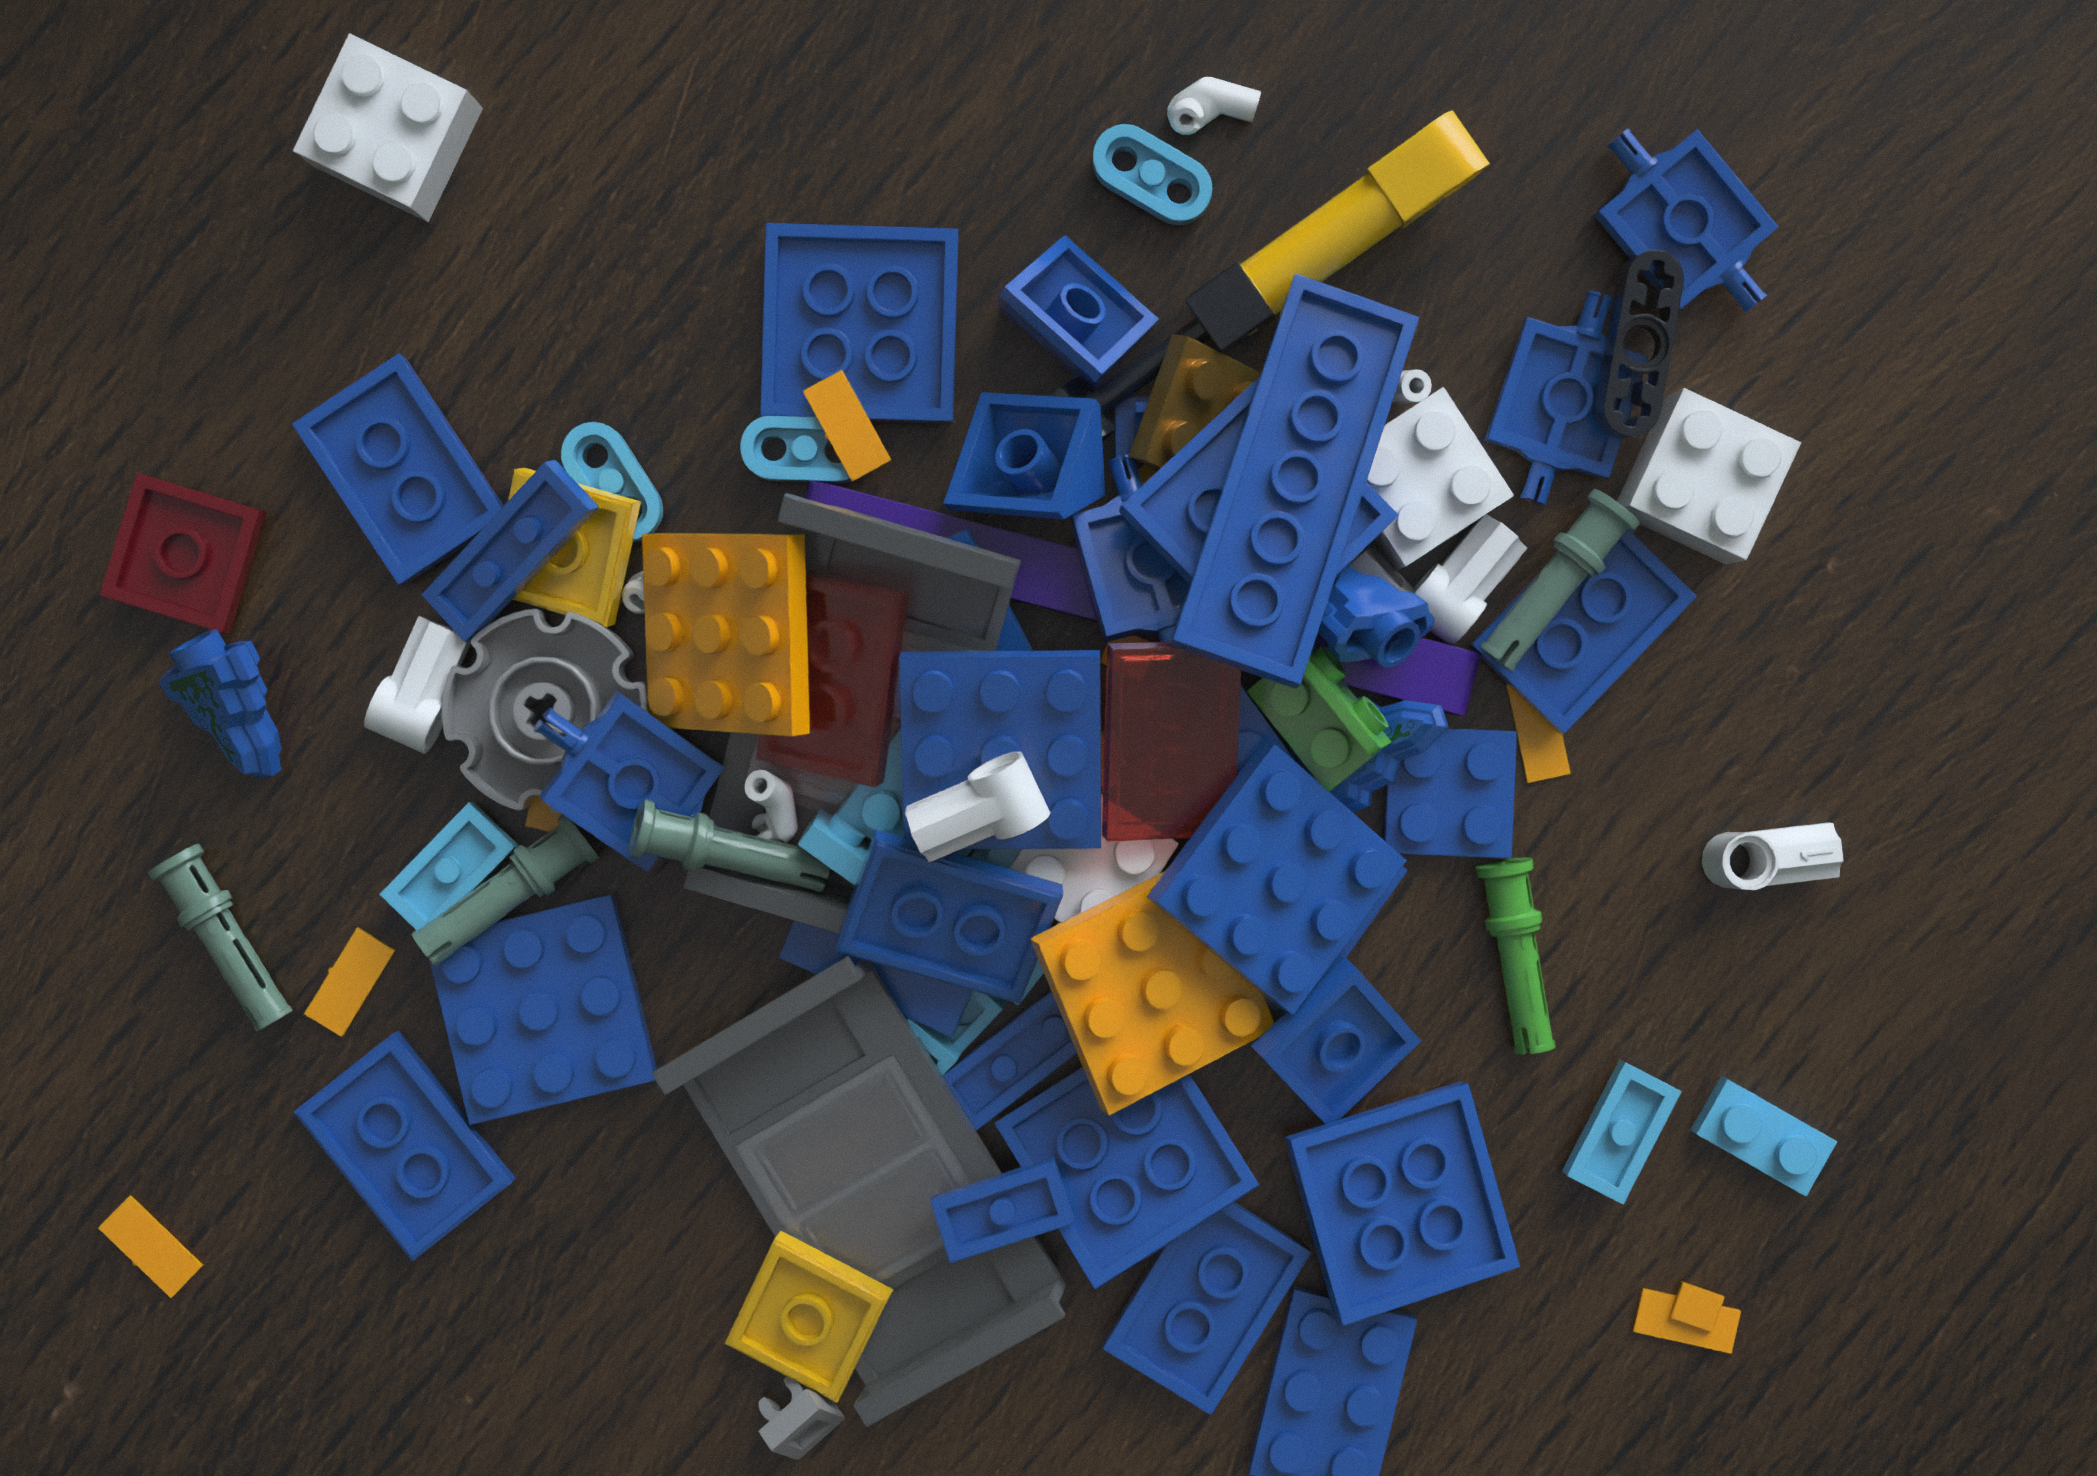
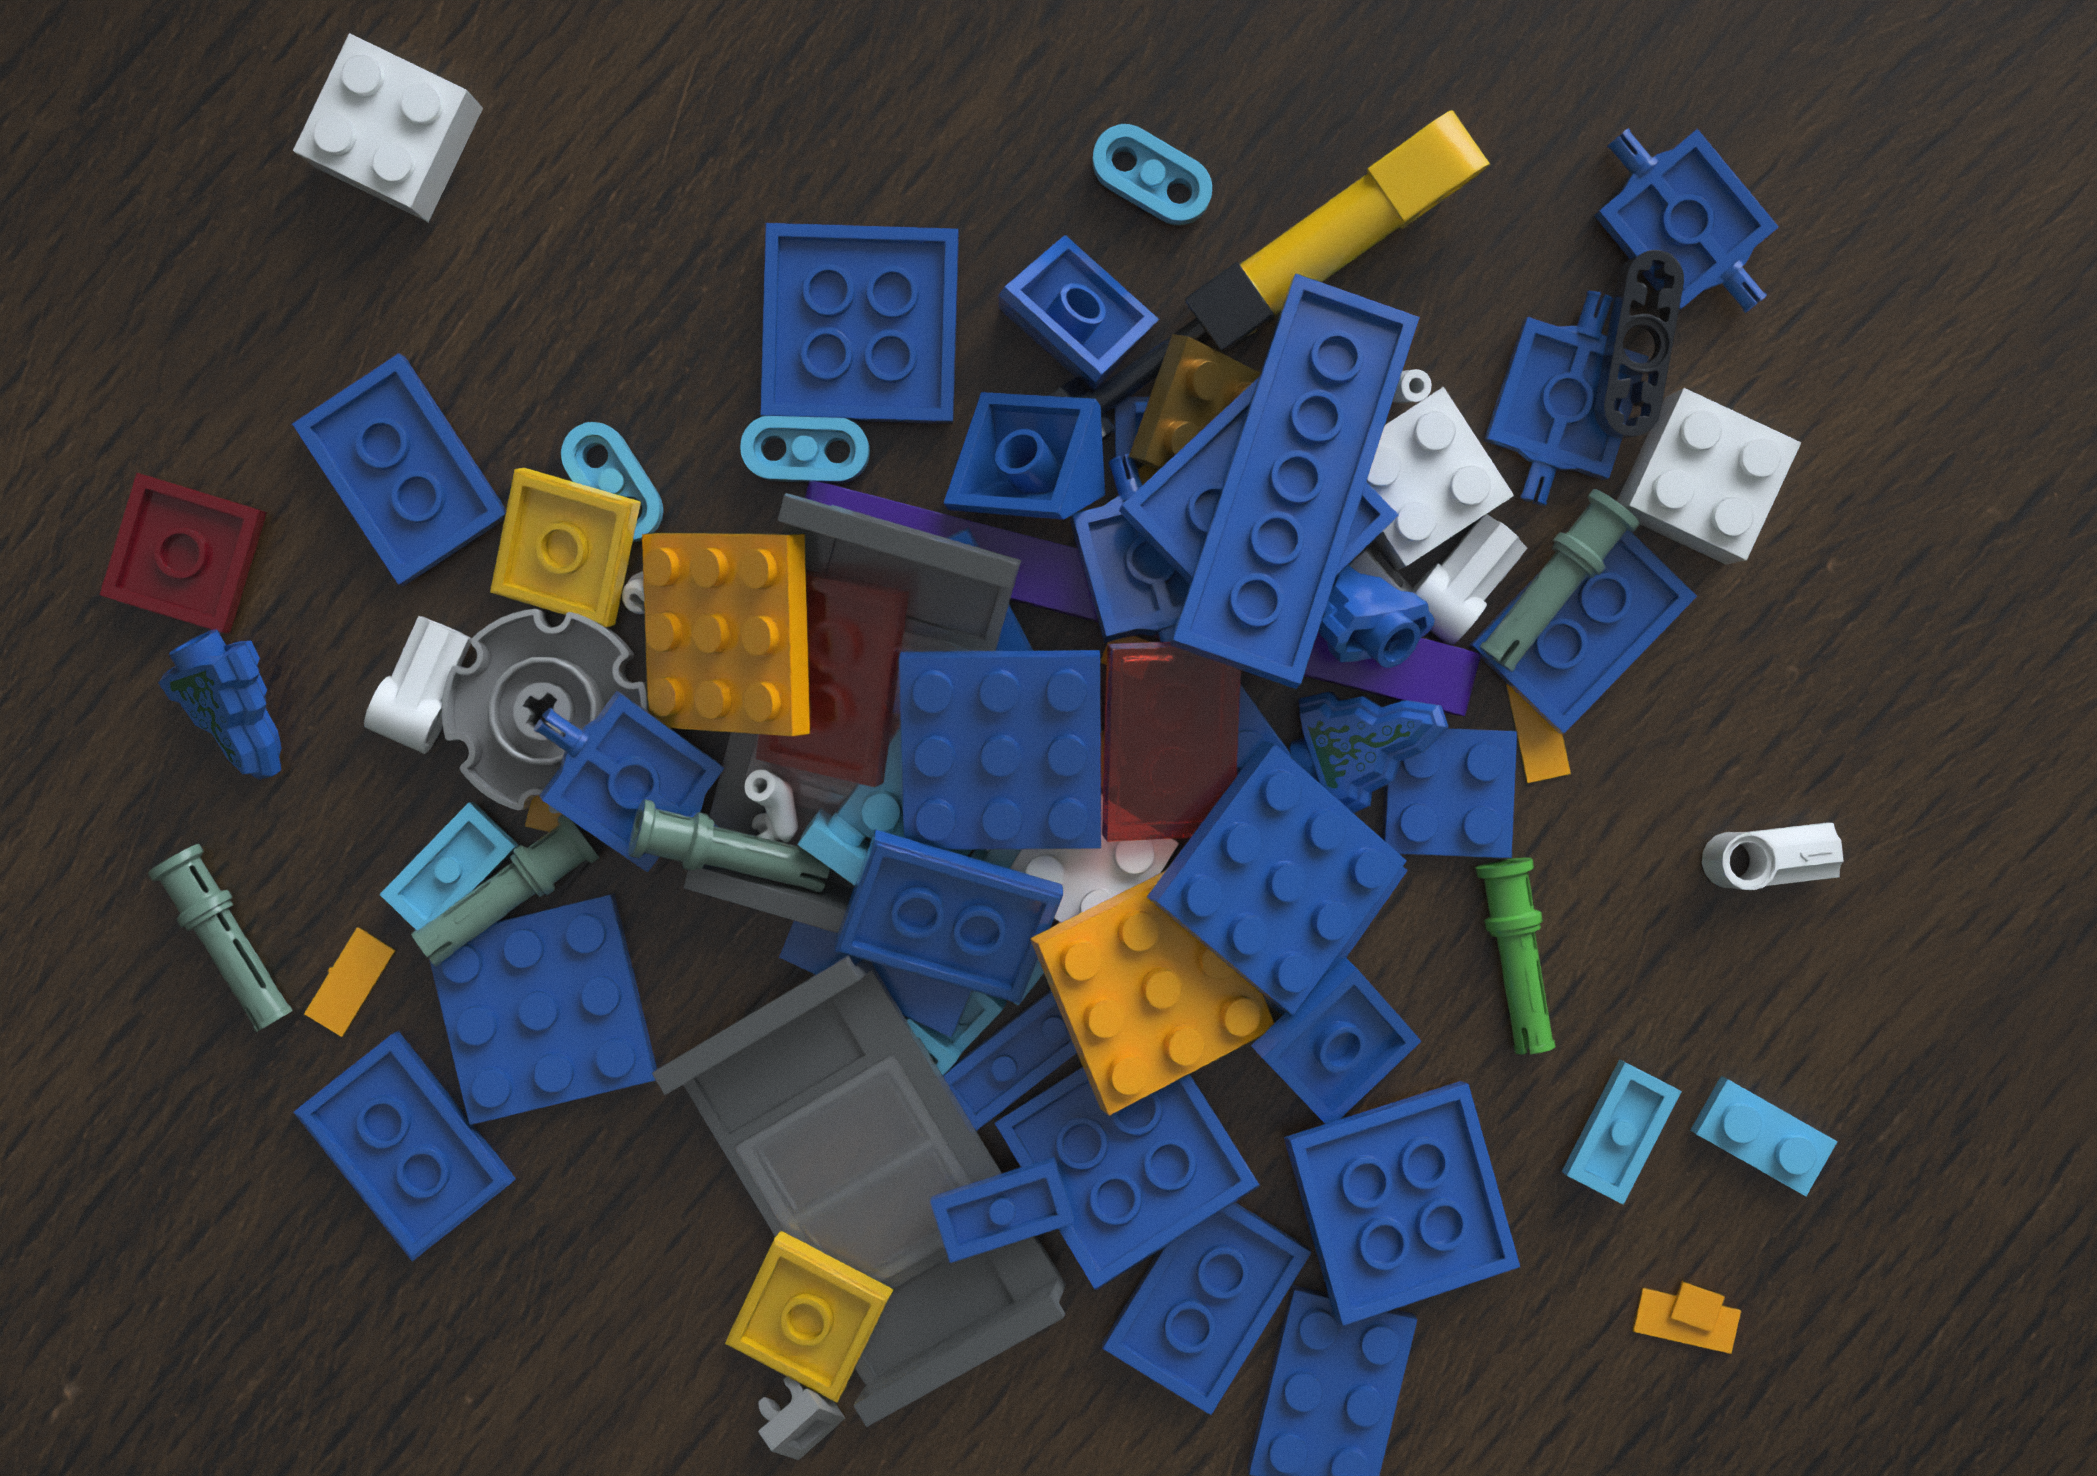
(150, 1246): light orange window -> none
(510, 550): blue plate -> none
(847, 425): light orange window -> none
(994, 800): white piece -> none
(1207, 100): white arm -> none
(1324, 719): bright green bracket -> none

